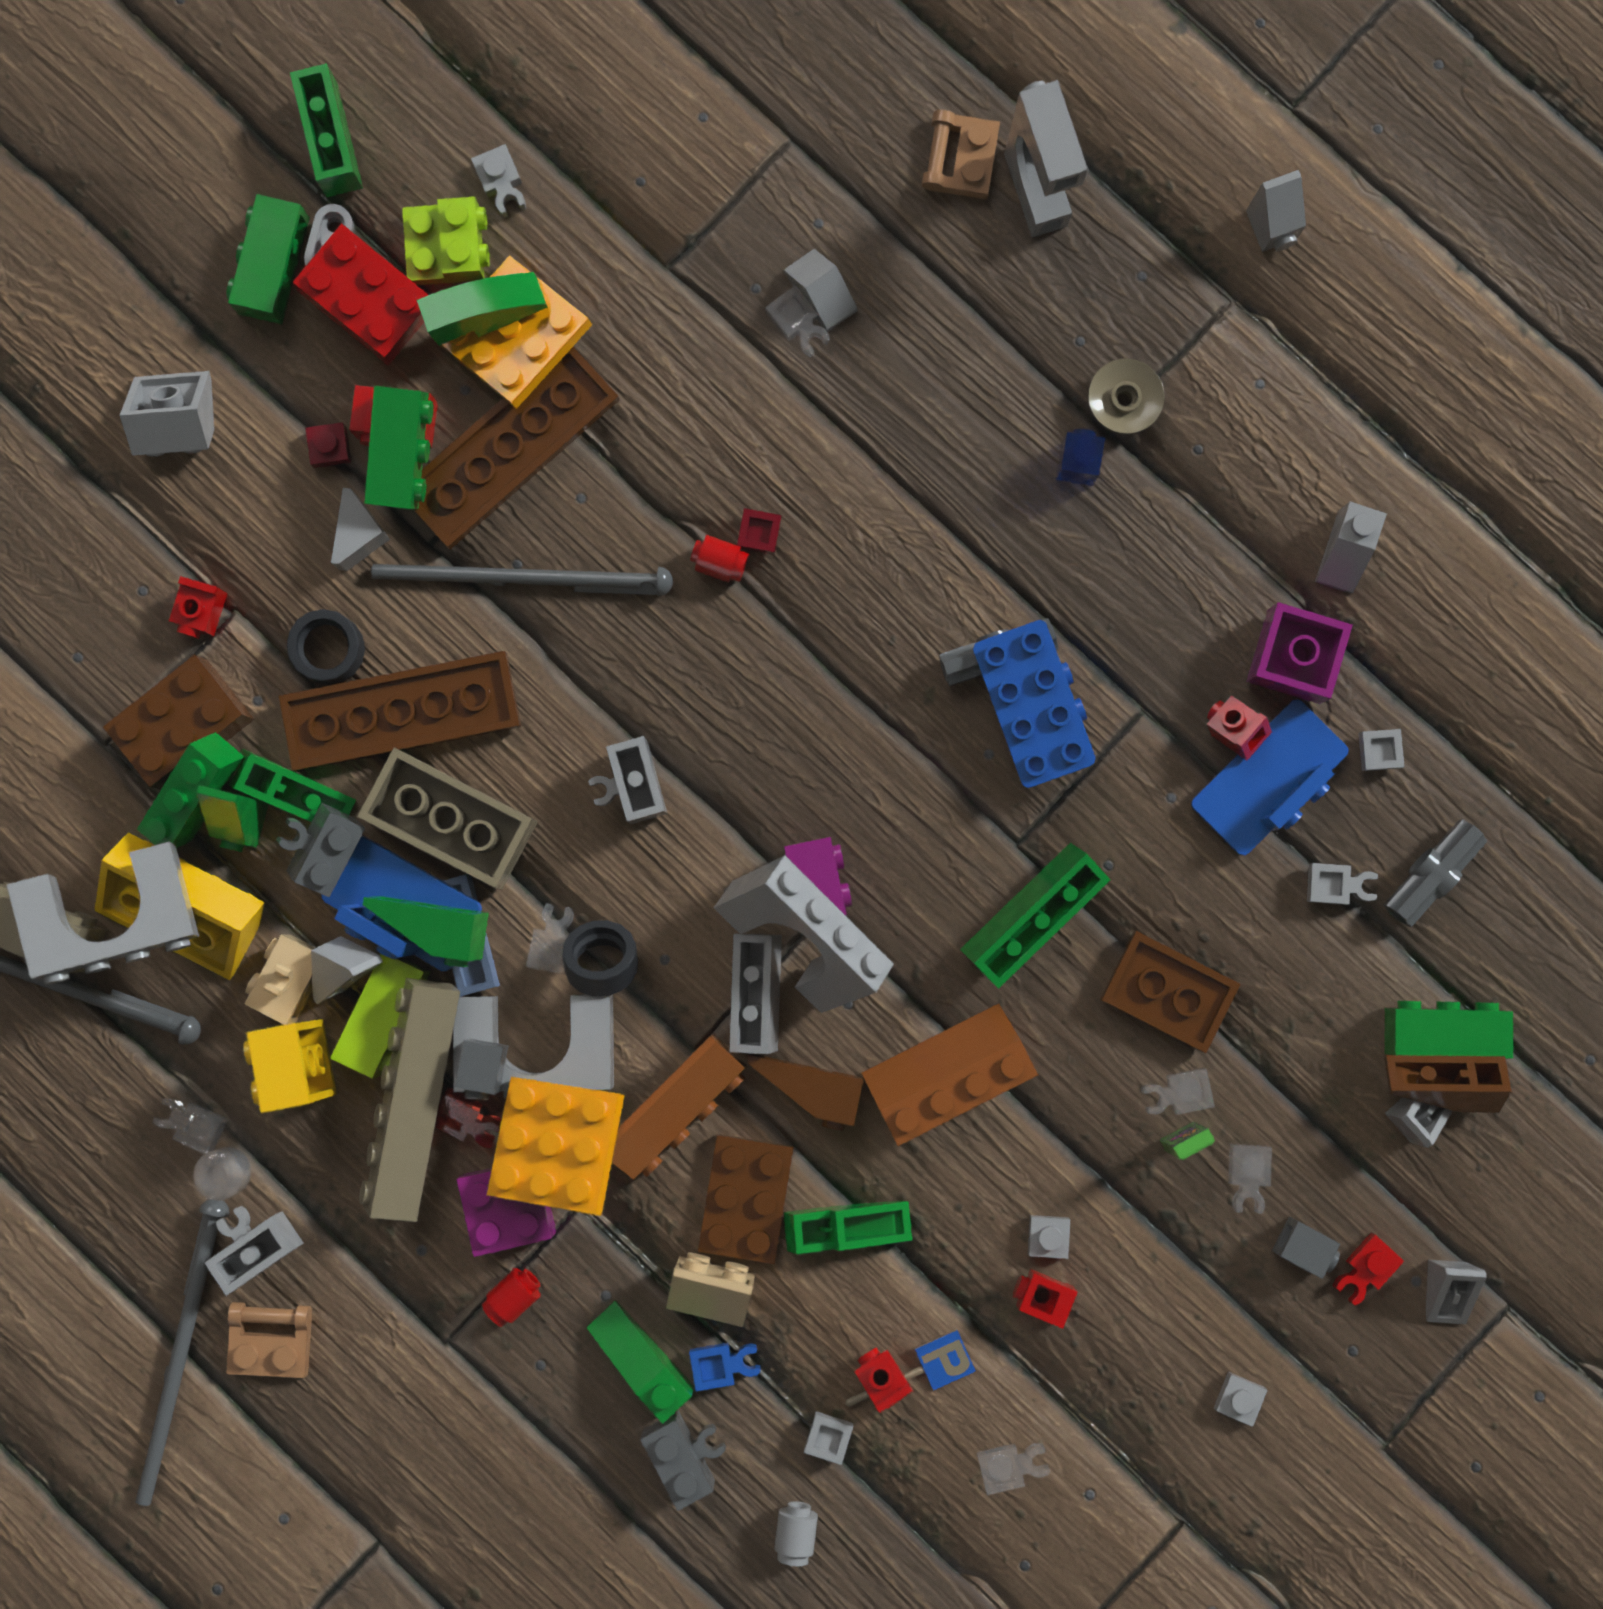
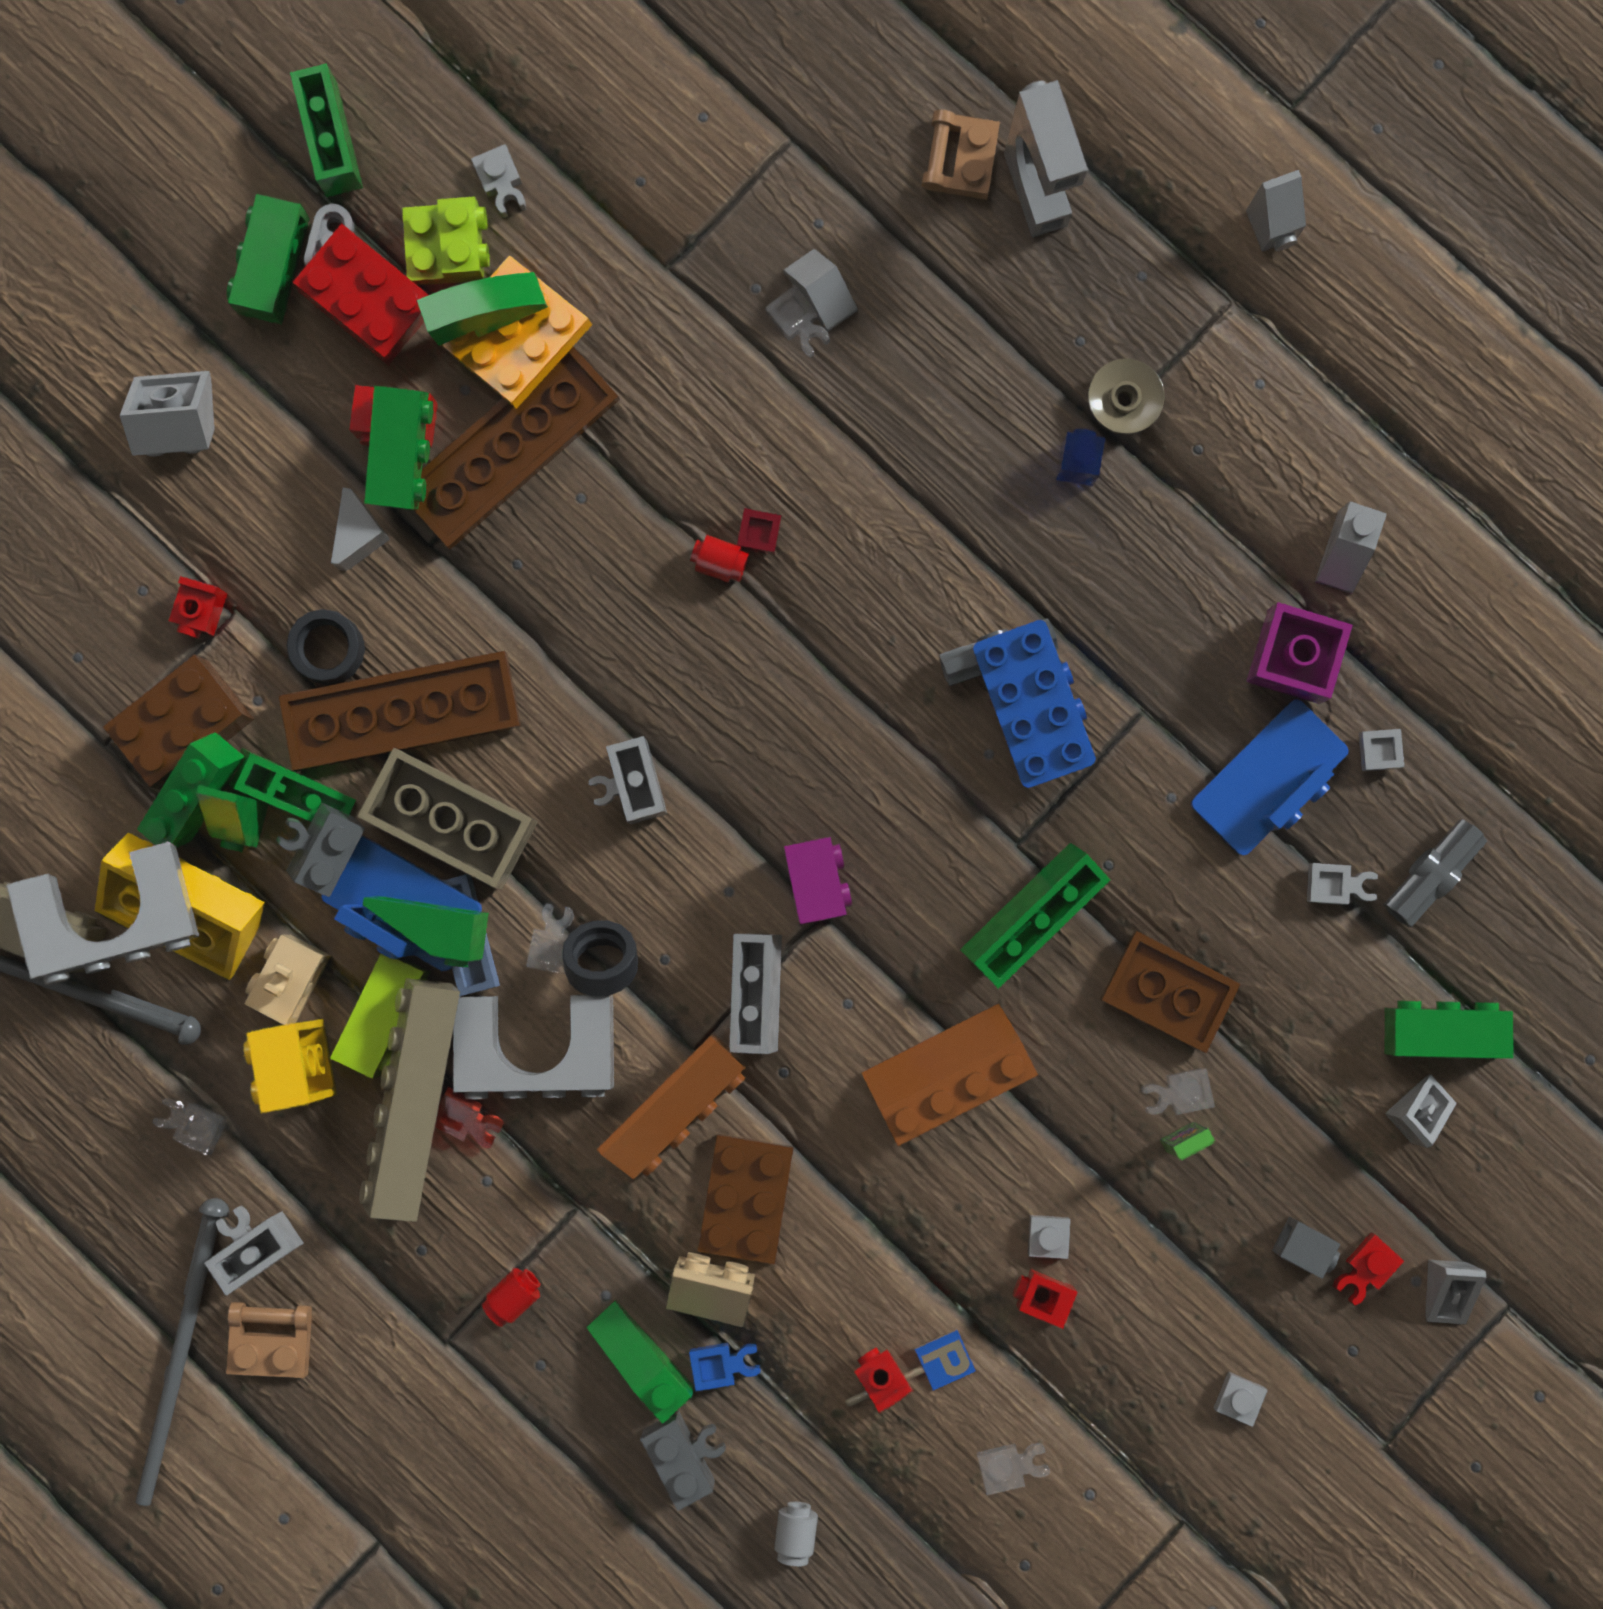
(222, 1173): clear head -> none
(328, 445): dark red plate -> none
(339, 966): light grey slope -> none
(481, 1068): dark grey brick -> none
(500, 1222): magenta brick -> none
(555, 1145): light orange plate -> none
(584, 581): dark grey bar -> none
(783, 895): light grey arch -> none
(819, 1091): reddish brown slope -> none
(828, 1438): light grey plate -> none
(847, 1226): green slope -> none
(1242, 736): brick -> none
(1250, 1169): clear plate -> none
(1450, 1082): reddish brown slope -> none

